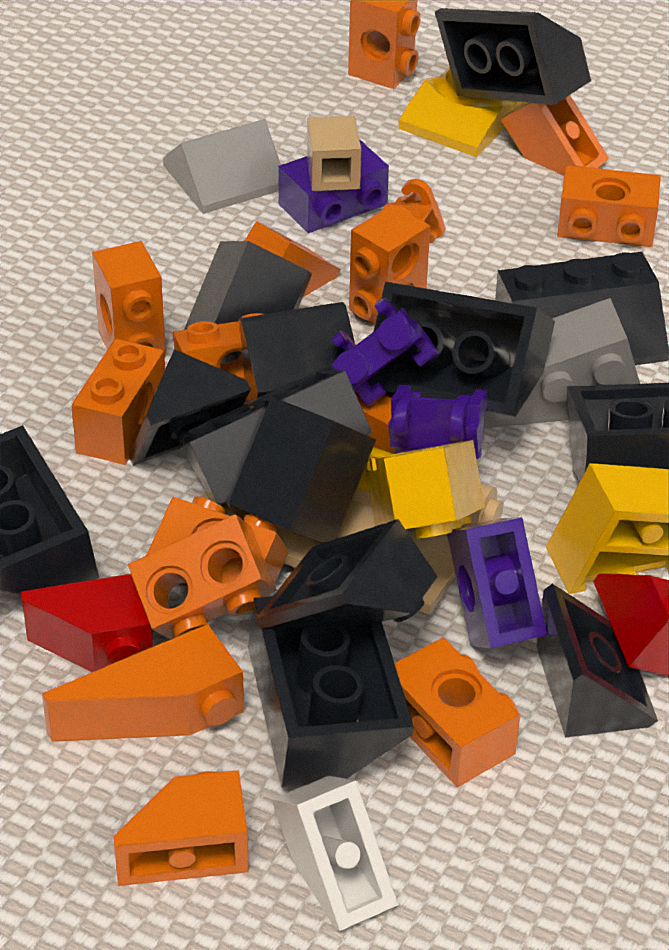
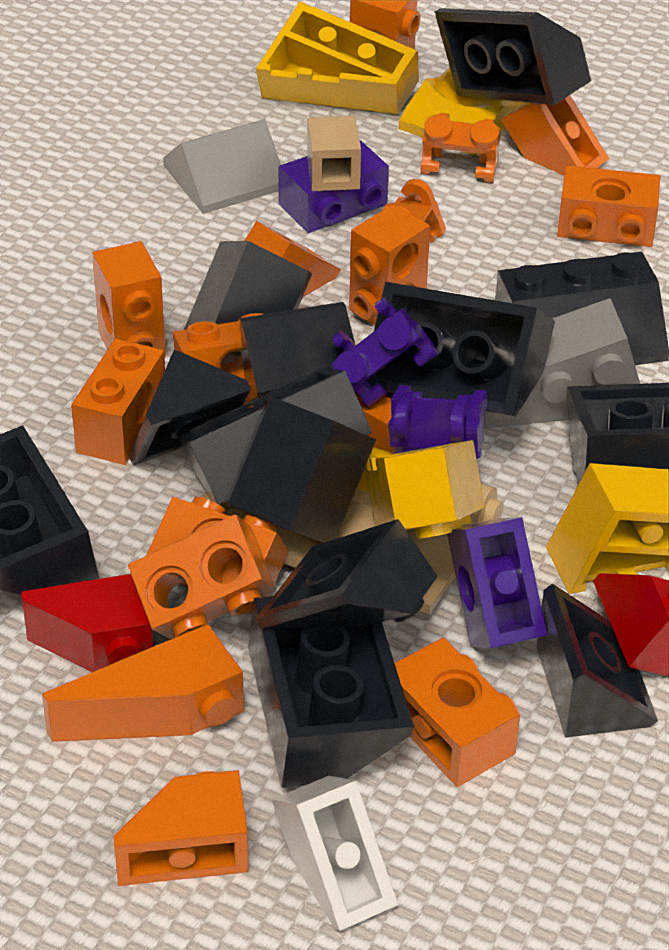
(336, 64): none -> yellow wedge
(443, 134): none -> orange piece

